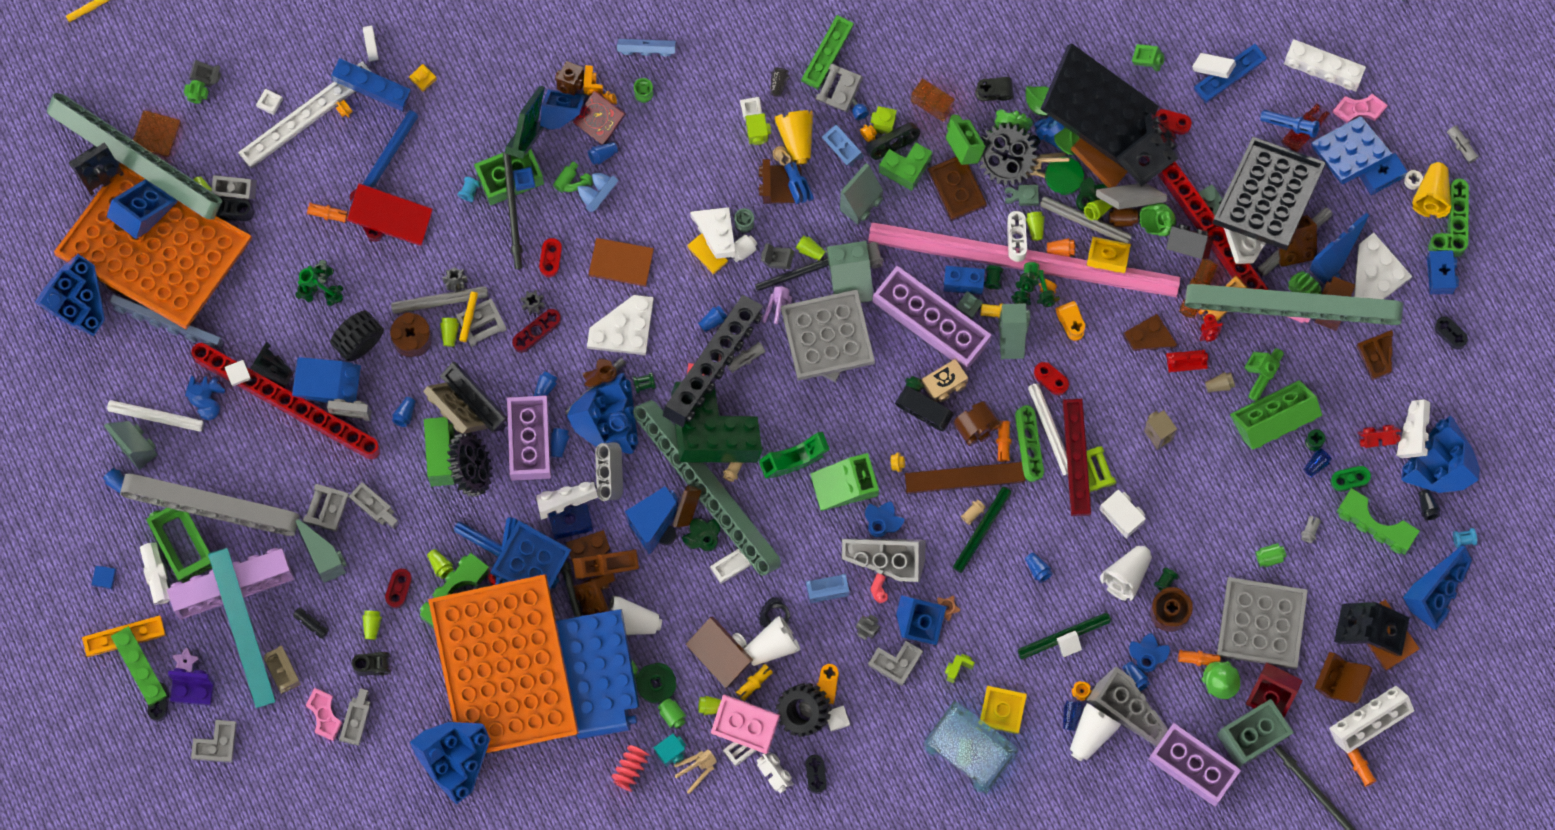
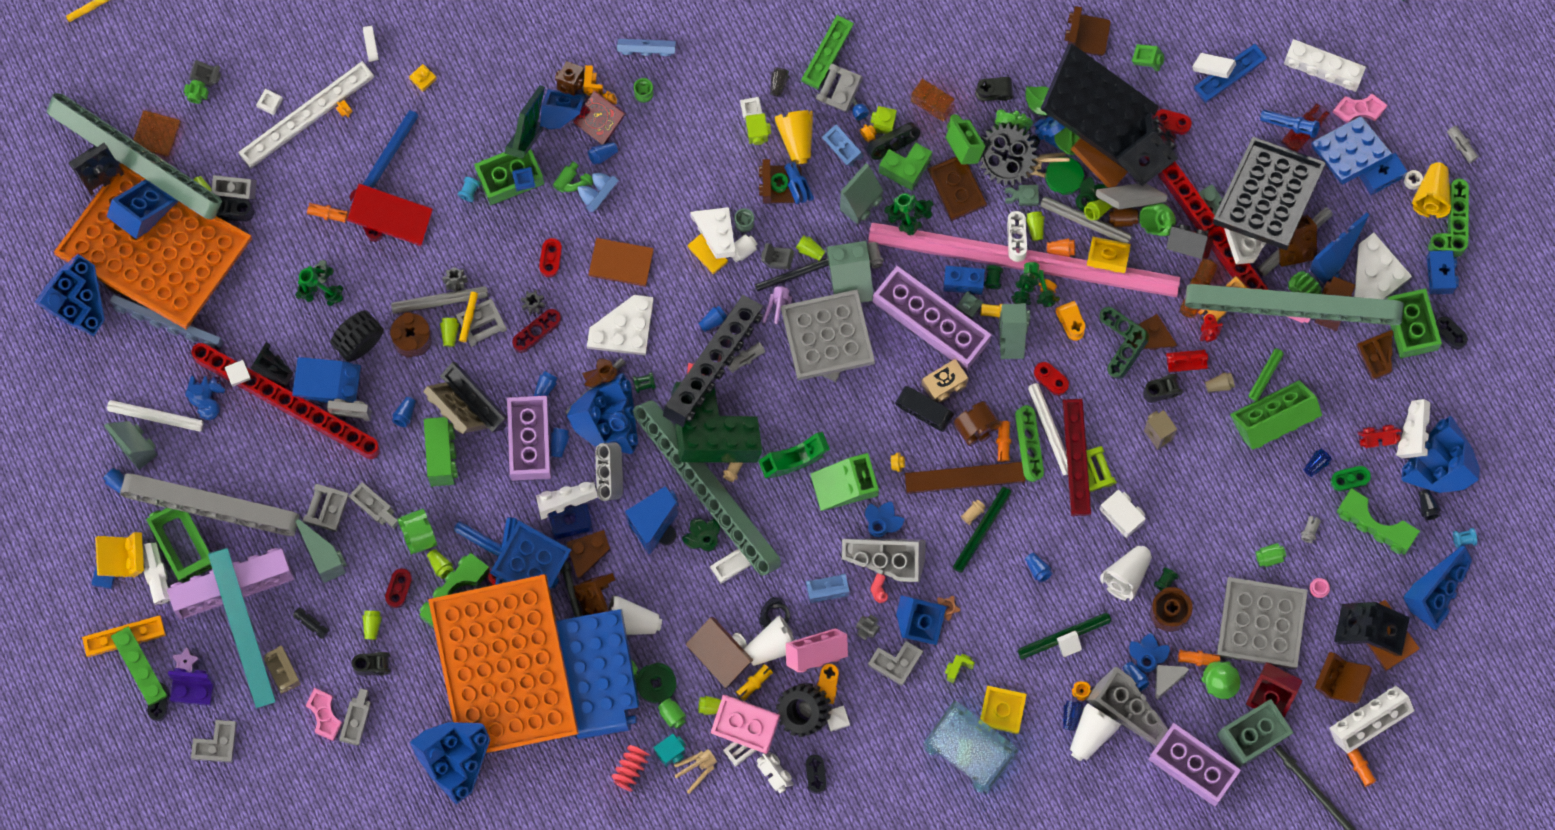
(120, 555): none -> yellow bracket
(370, 84): blue brick -> none
(417, 531): none -> bright green brick
(469, 464): black gear -> none
(516, 248): pearl dark grey bar -> none
(605, 563): dark orange slope -> none
(687, 506): reddish brown slope -> none
(780, 154): tan pin -> none
(784, 180): none -> green bush
(816, 650): none -> bright pink brick
(900, 210): none -> dark green plant
(914, 383): dark green plate -> none
(1088, 32): none -> reddish brown bracket
(1130, 335): none -> dark green beam
(1166, 387): none -> pearl dark grey piece
(1167, 677): none -> light grey slope
(1262, 363): bright green bracket -> none
(1319, 588): none -> bright pink plate
(1320, 437): dark green bush -> none
(1418, 328): none -> bright green brick

